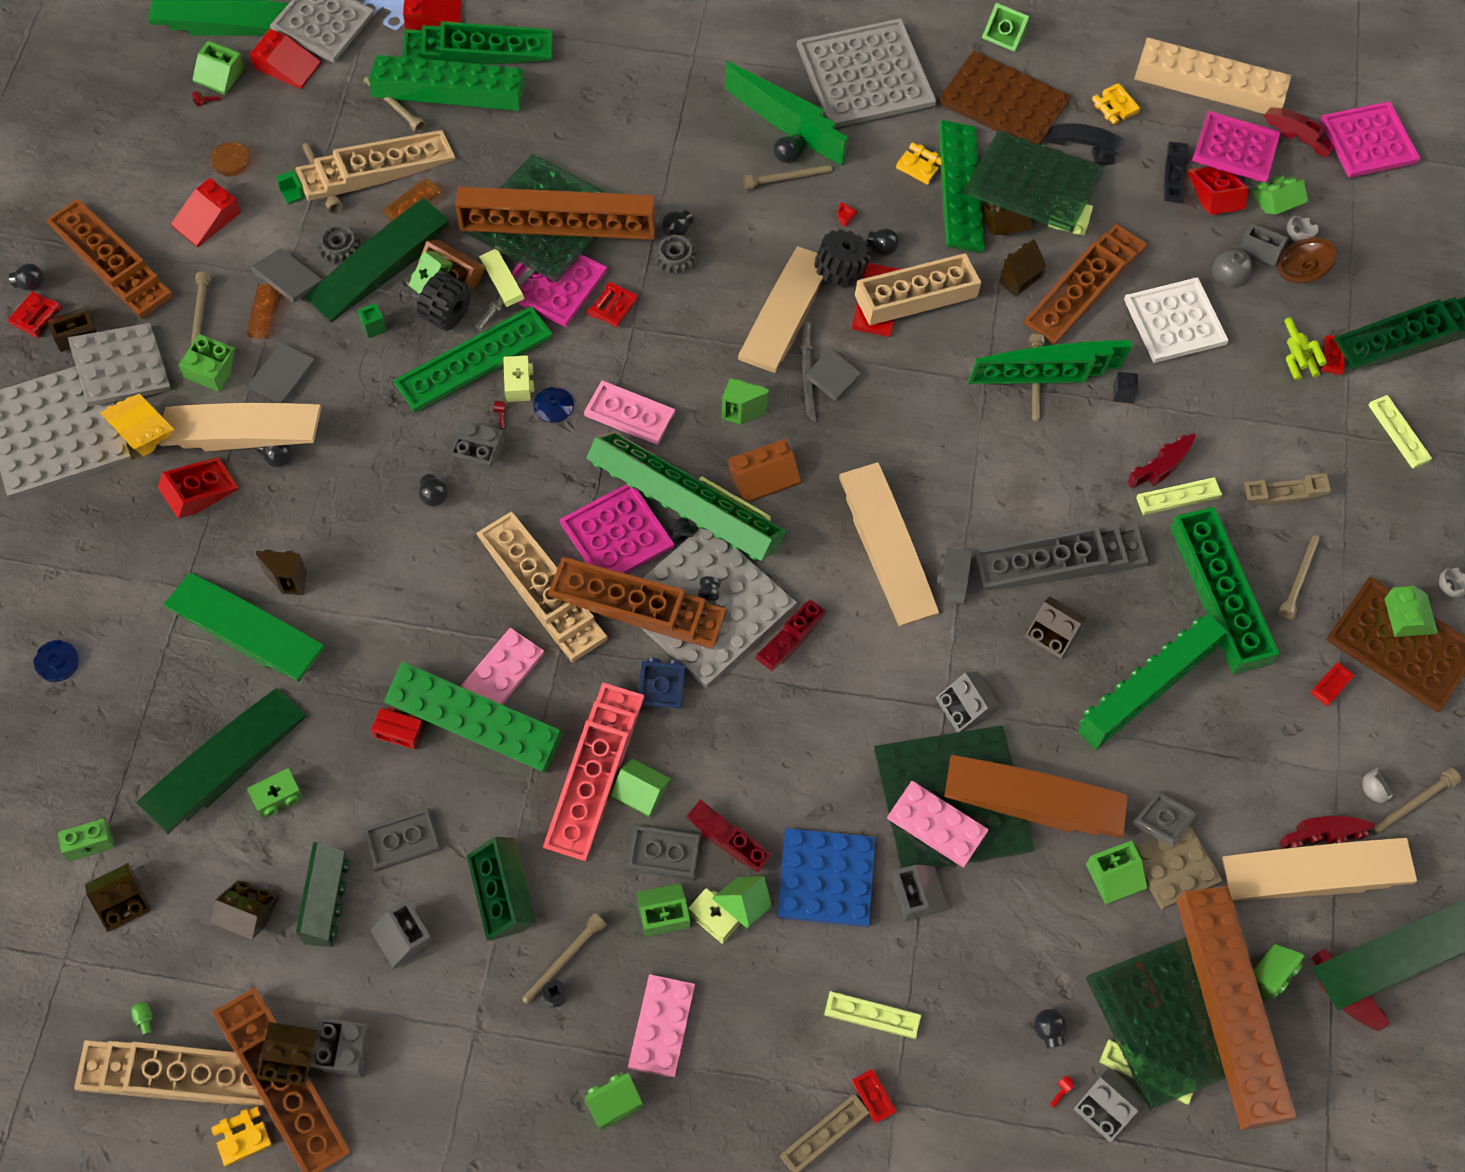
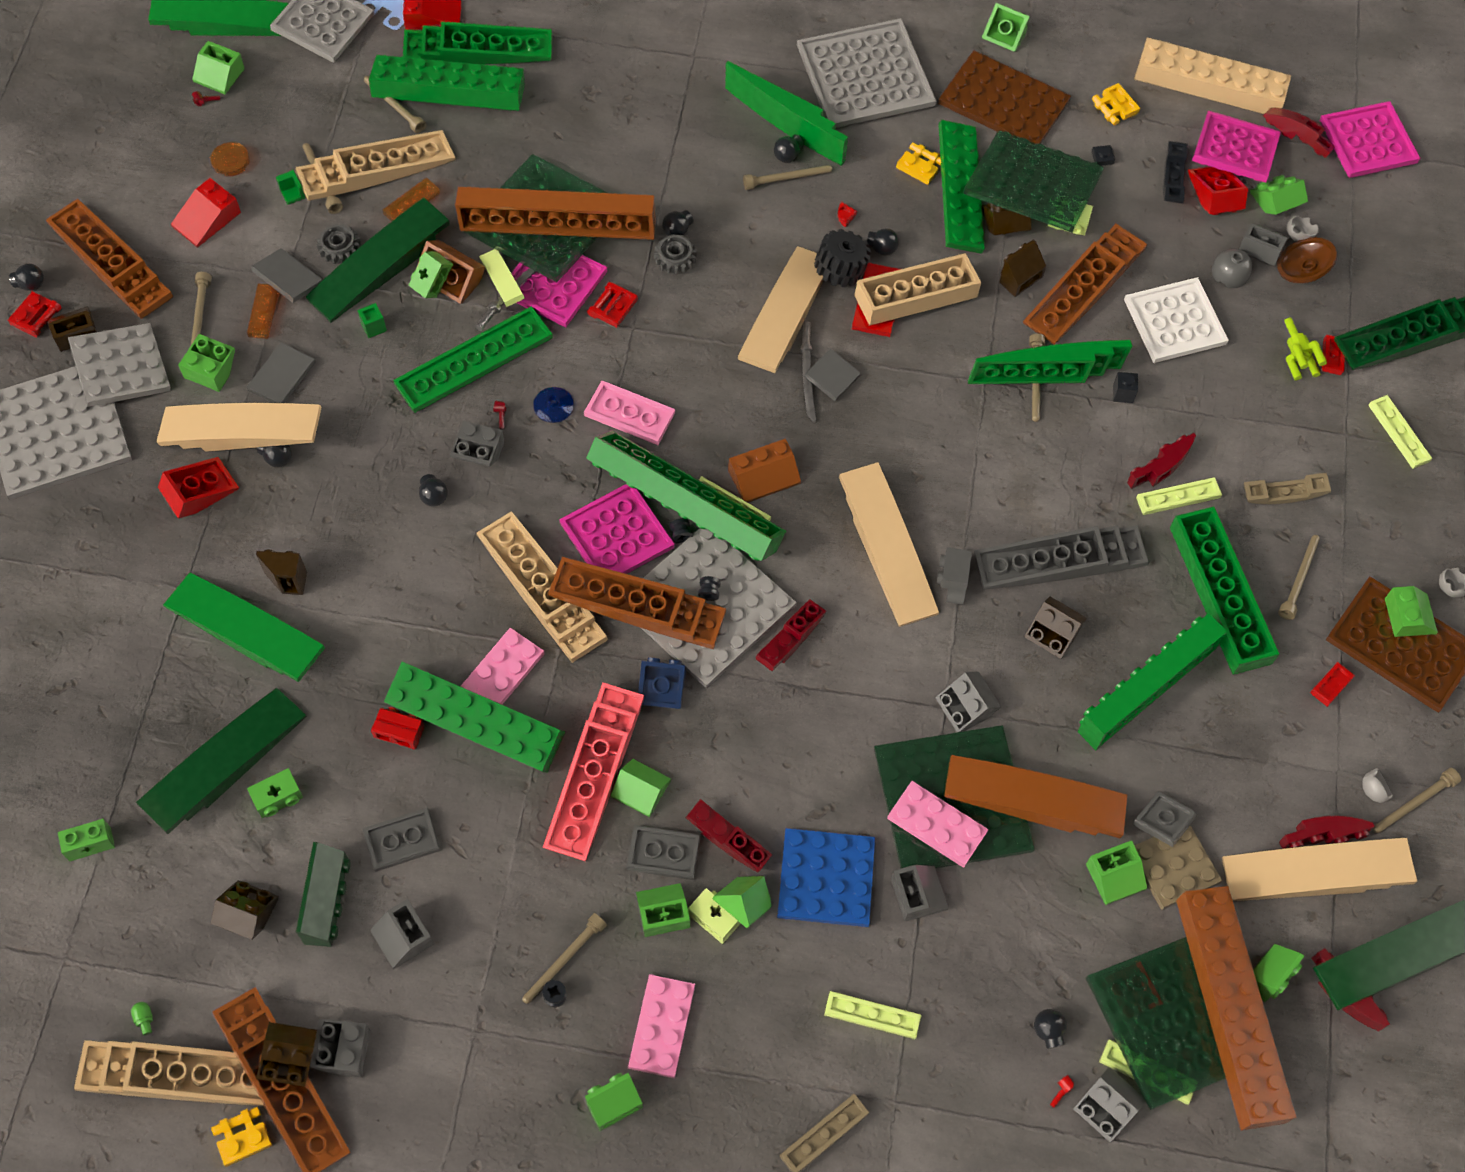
(56, 661): clear blue tile -> none
(117, 897): dark brown slope -> none
(138, 423): yellow slope -> none
(284, 59): red slope -> none
(443, 301): black wheel -> none
(501, 888): dark green slope -> none
(517, 378): yellowish green brick -> none
(743, 401): bright green slope -> none
(873, 1096): red plate -> none
(1086, 134): black slope -> none

